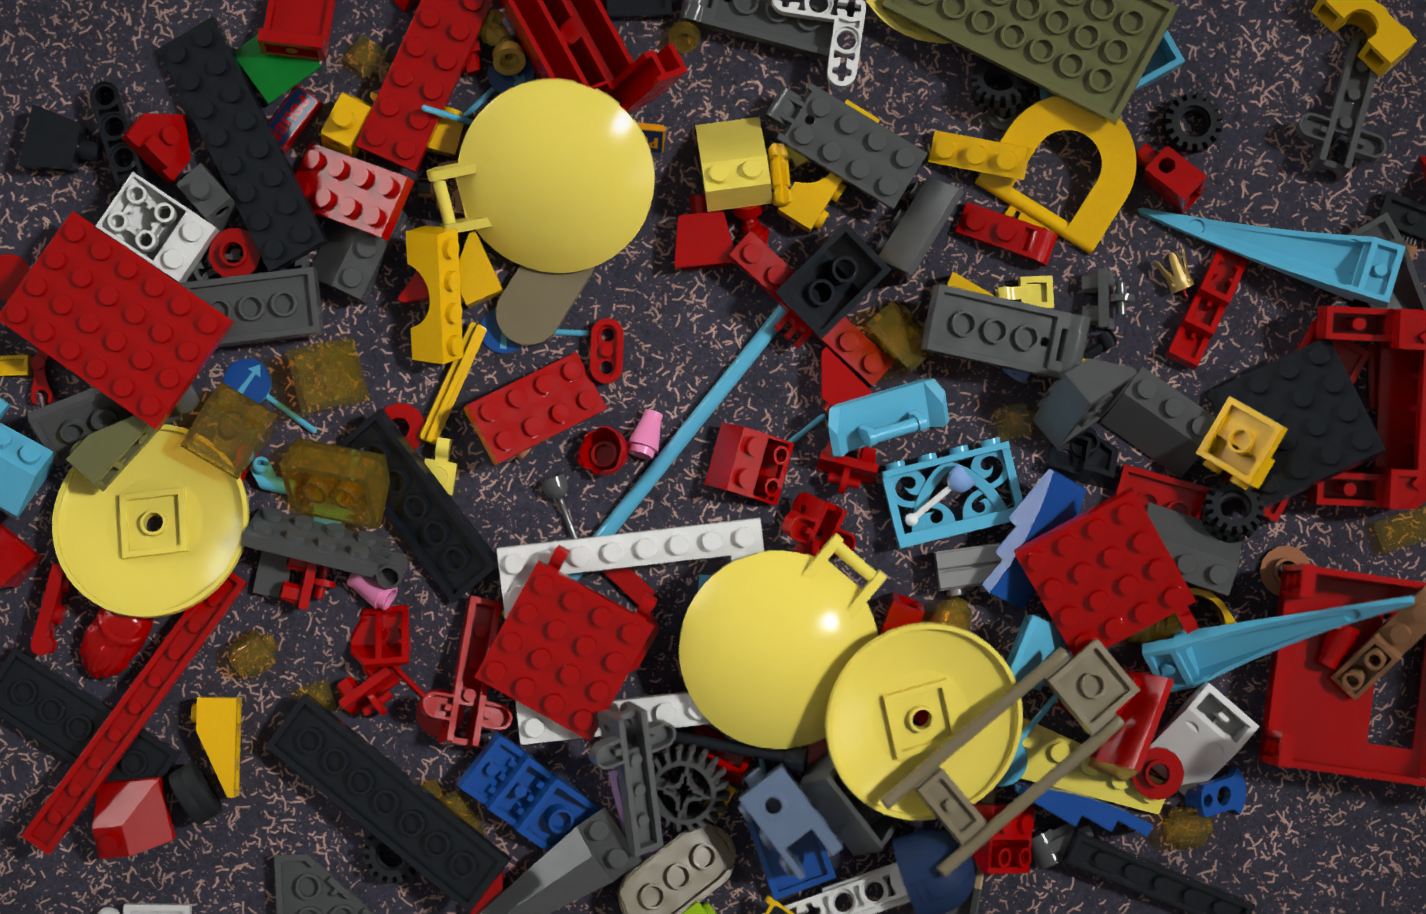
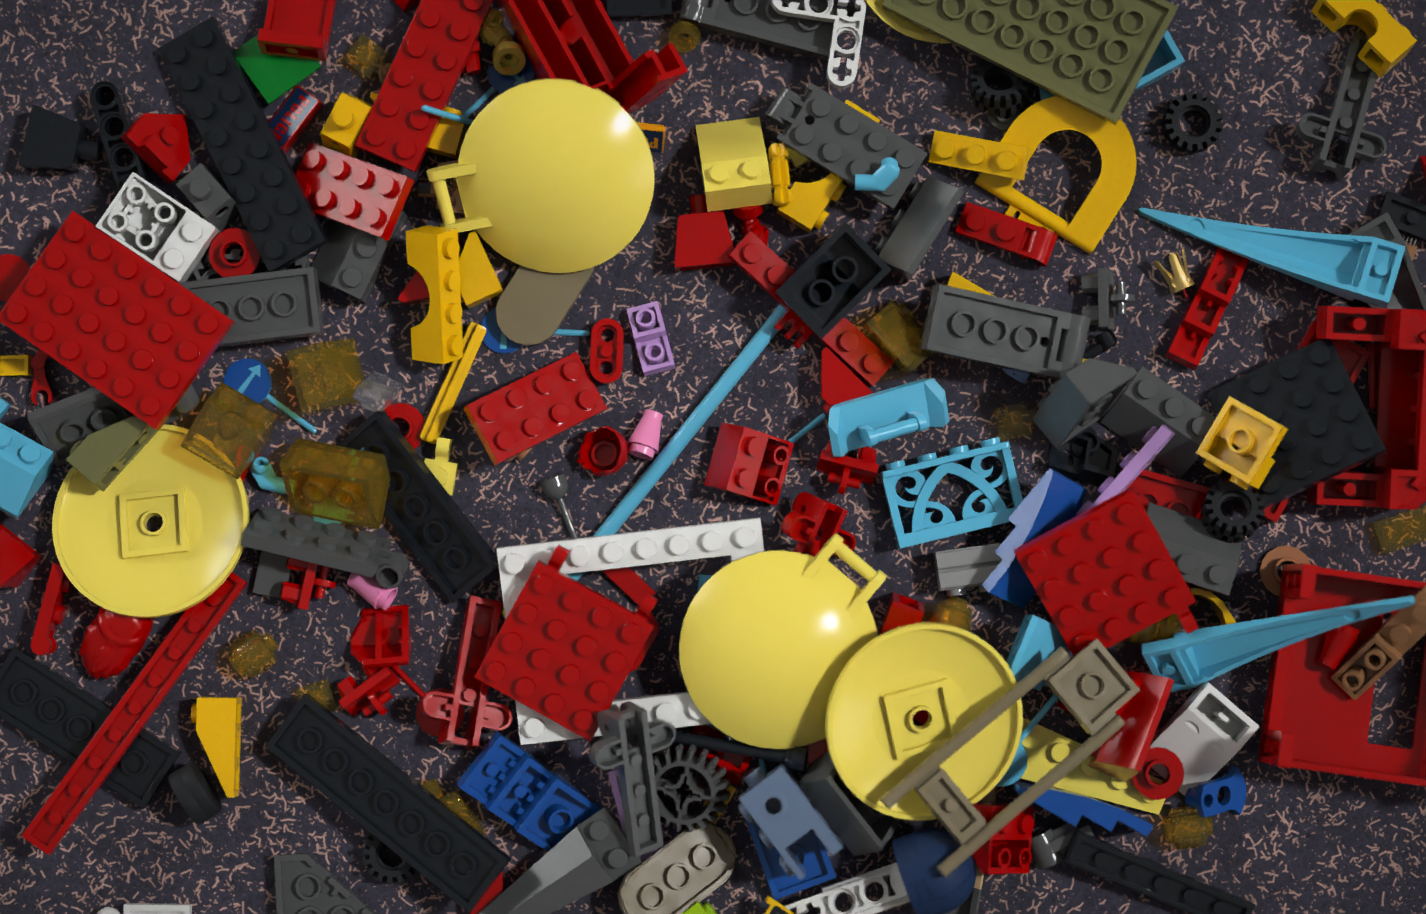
(131, 817): red slope -> none
(377, 392): none -> clear plate
(651, 338): none -> lavender slope
(881, 179): none -> medium azure arm
(957, 481): hinge -> none
(1030, 290): light yellow plate -> none
(1132, 465): none -> lavender plate
(1179, 186): red torso -> none

